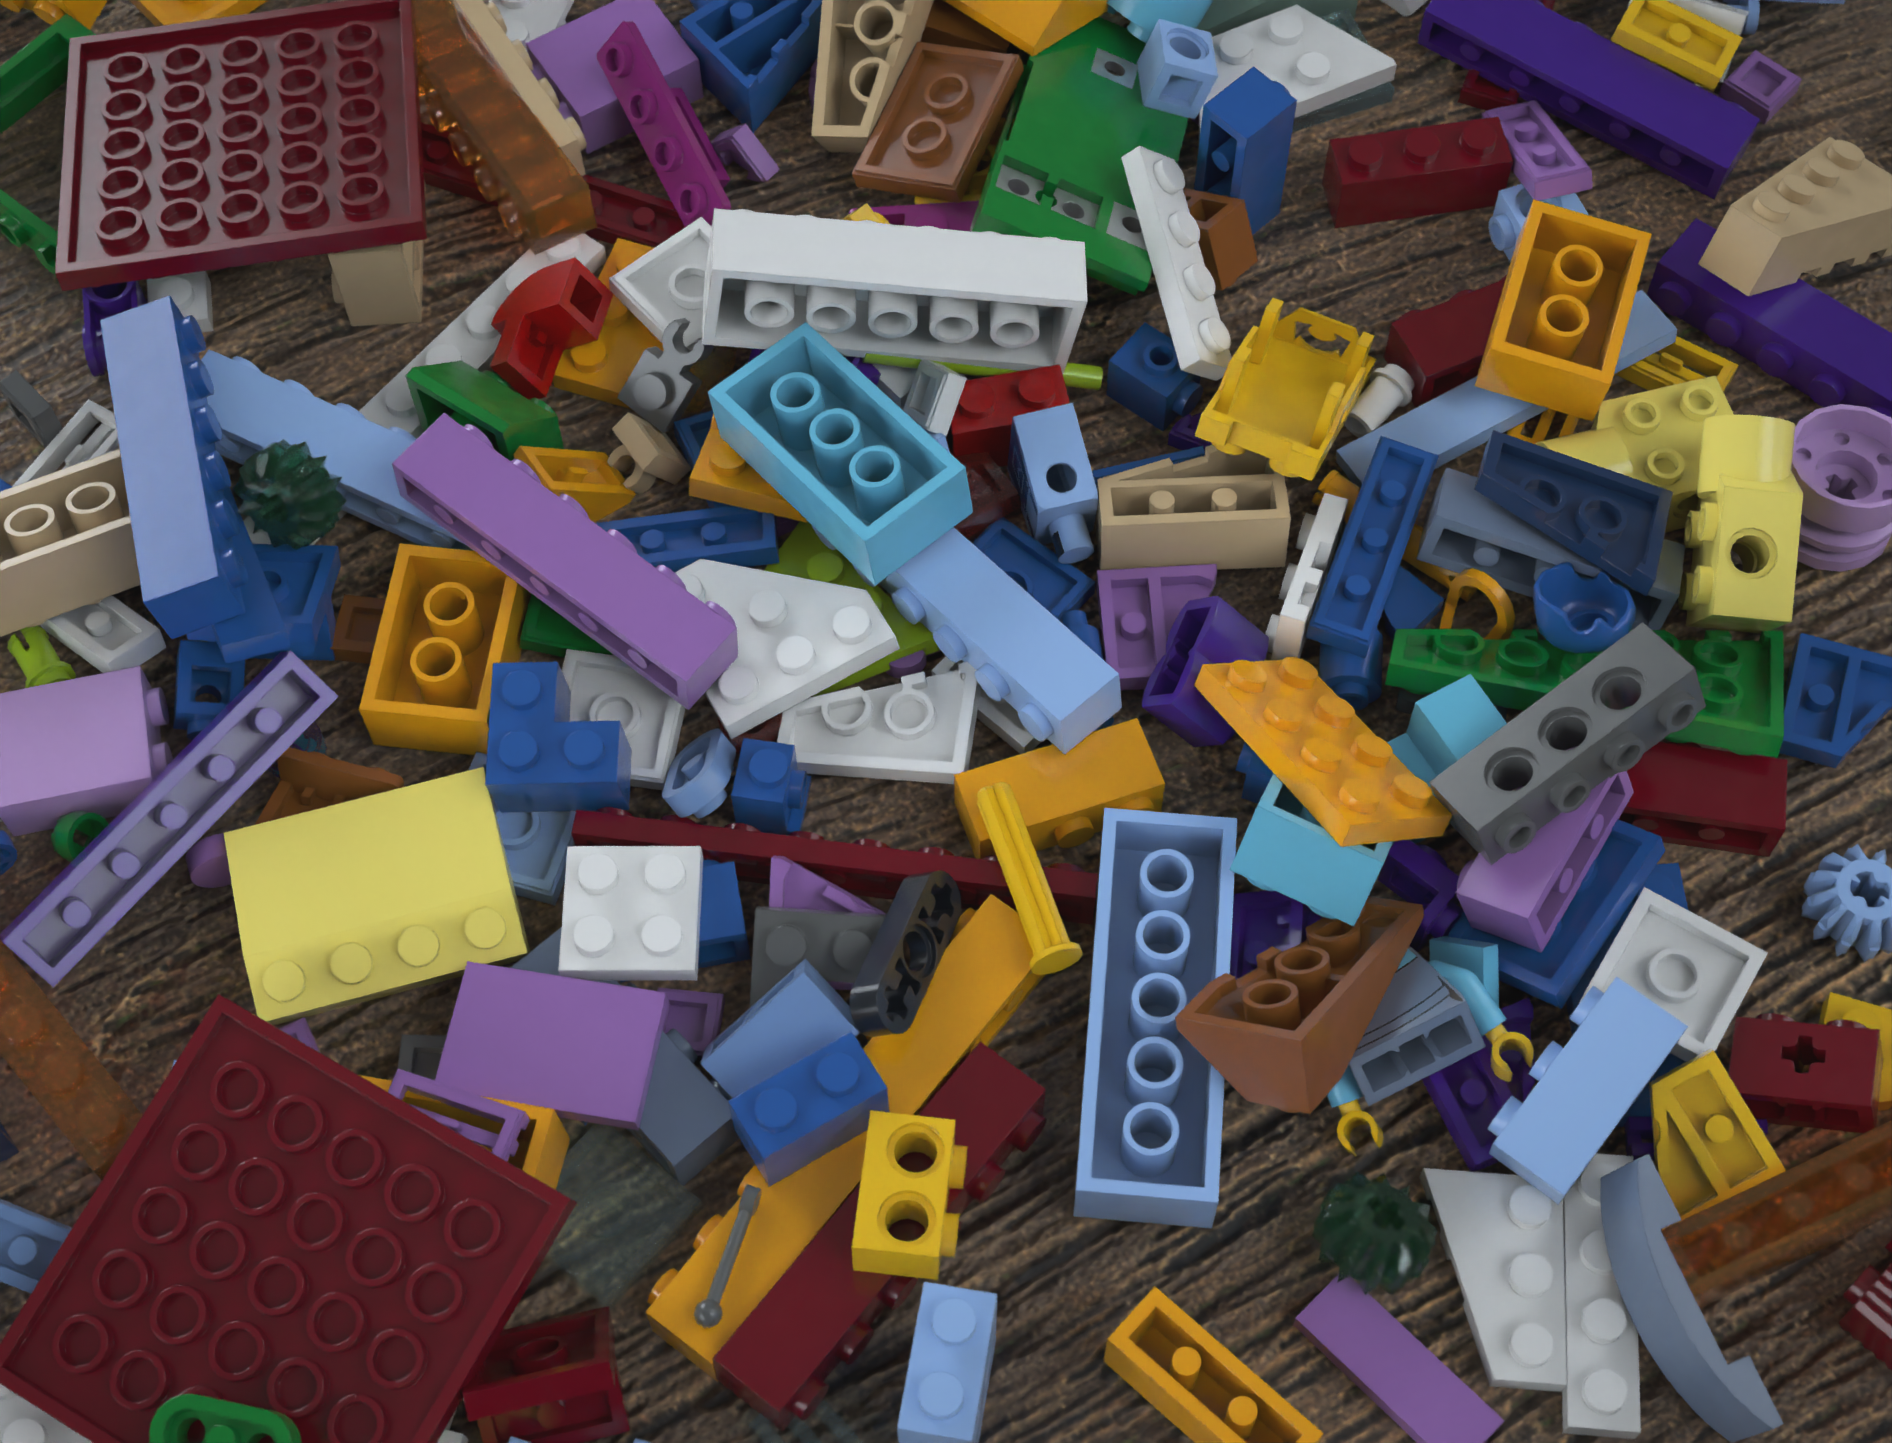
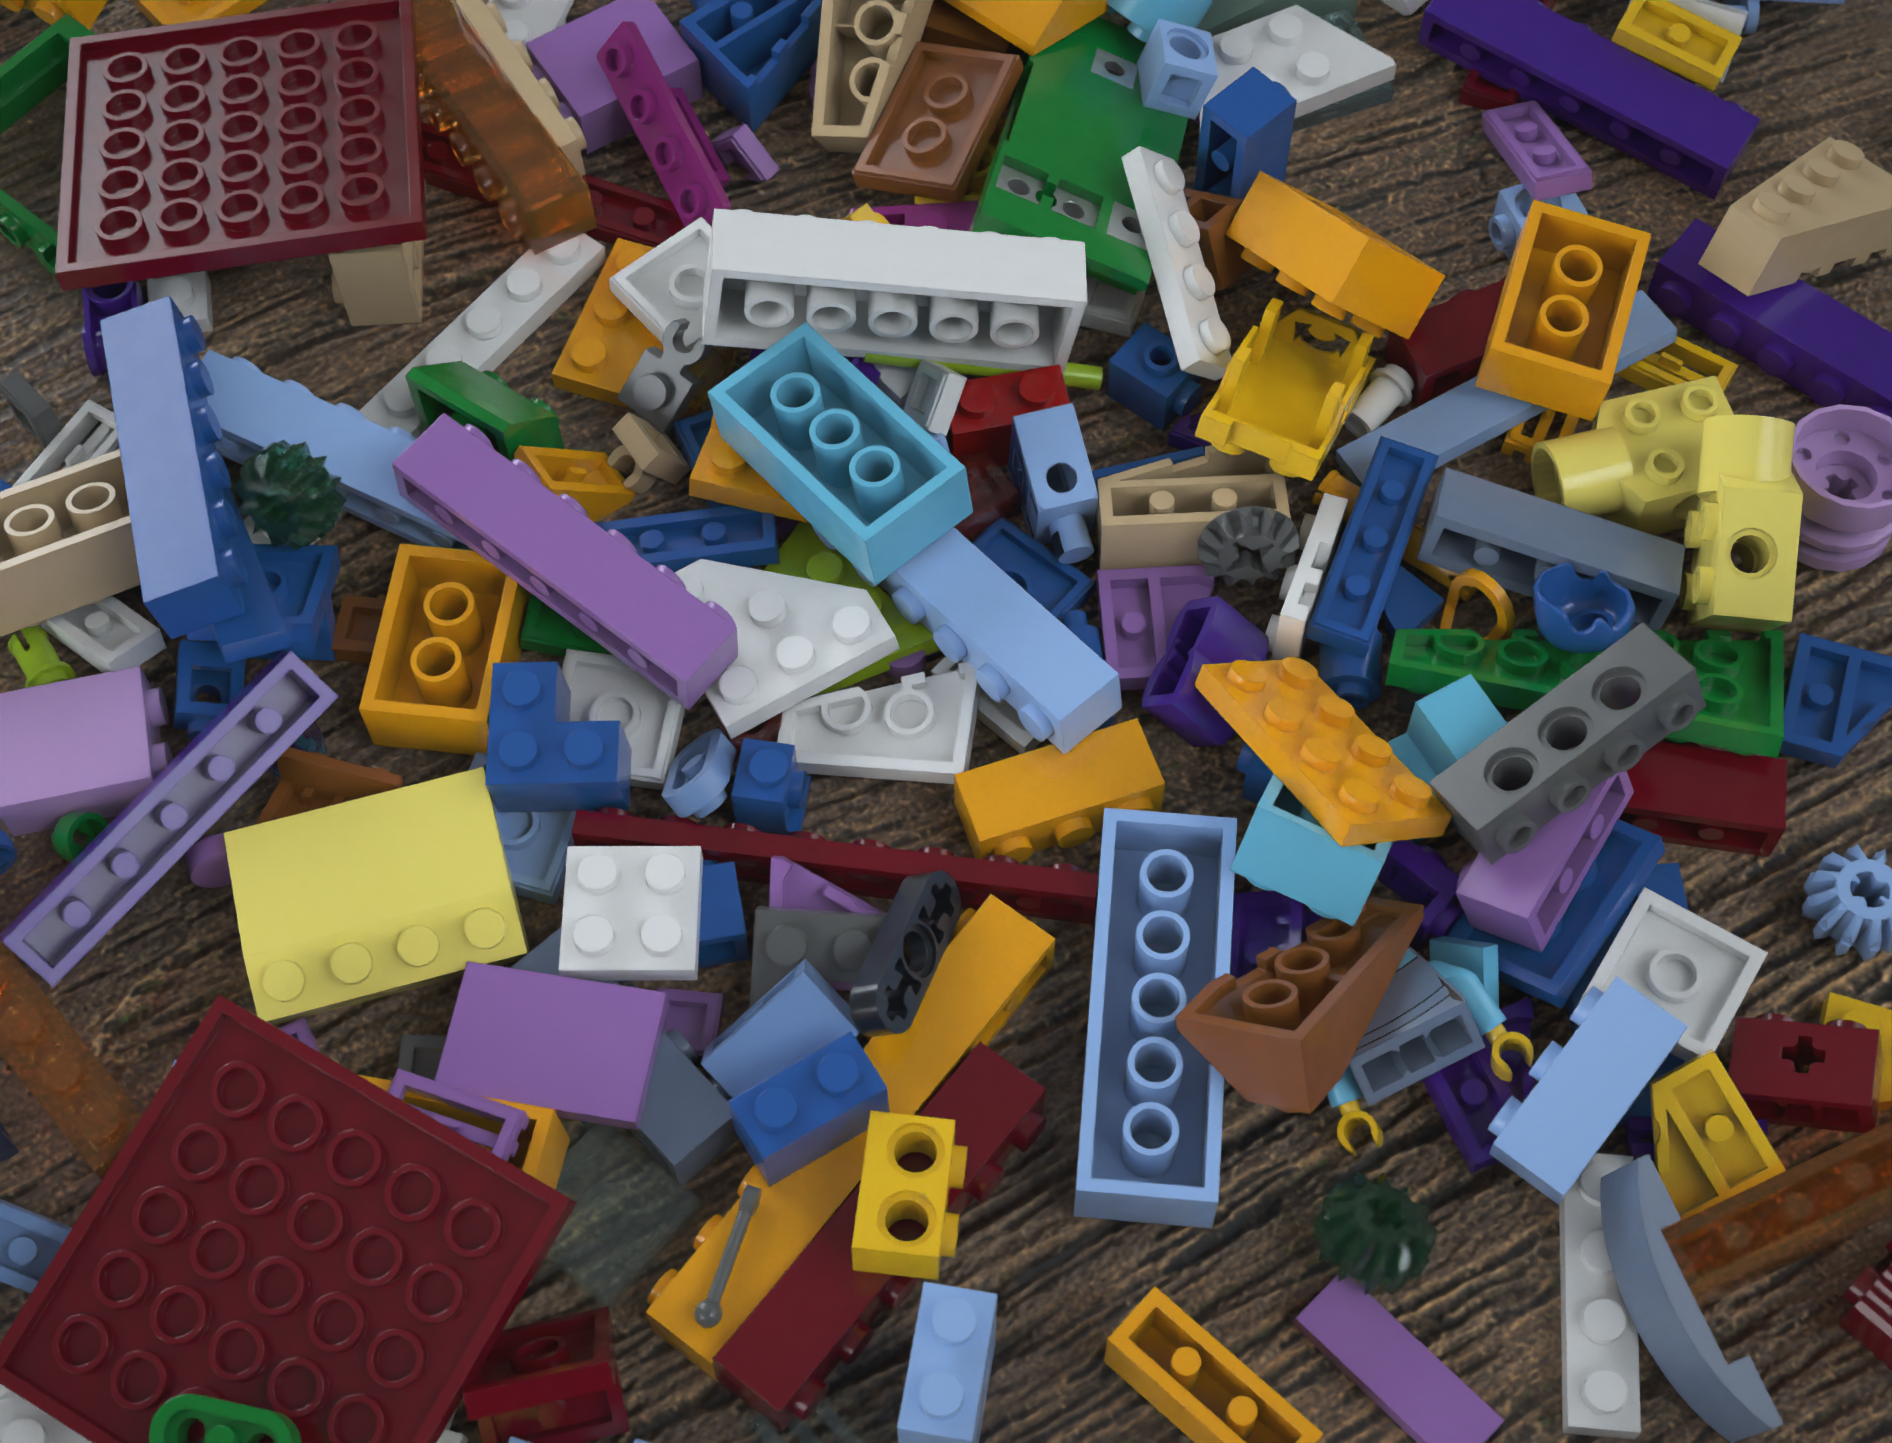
(542, 318): red brick -> none
(1026, 881): yellow axle -> none
(1110, 308): none -> white tile
(1252, 528): none -> dark grey gear
(1334, 258): none -> light orange brick
(1416, 172): dark red brick -> none
(1510, 1270): white wing -> none
(1581, 505): dark blue wing -> none
(1760, 86): medium lavender tile -> none

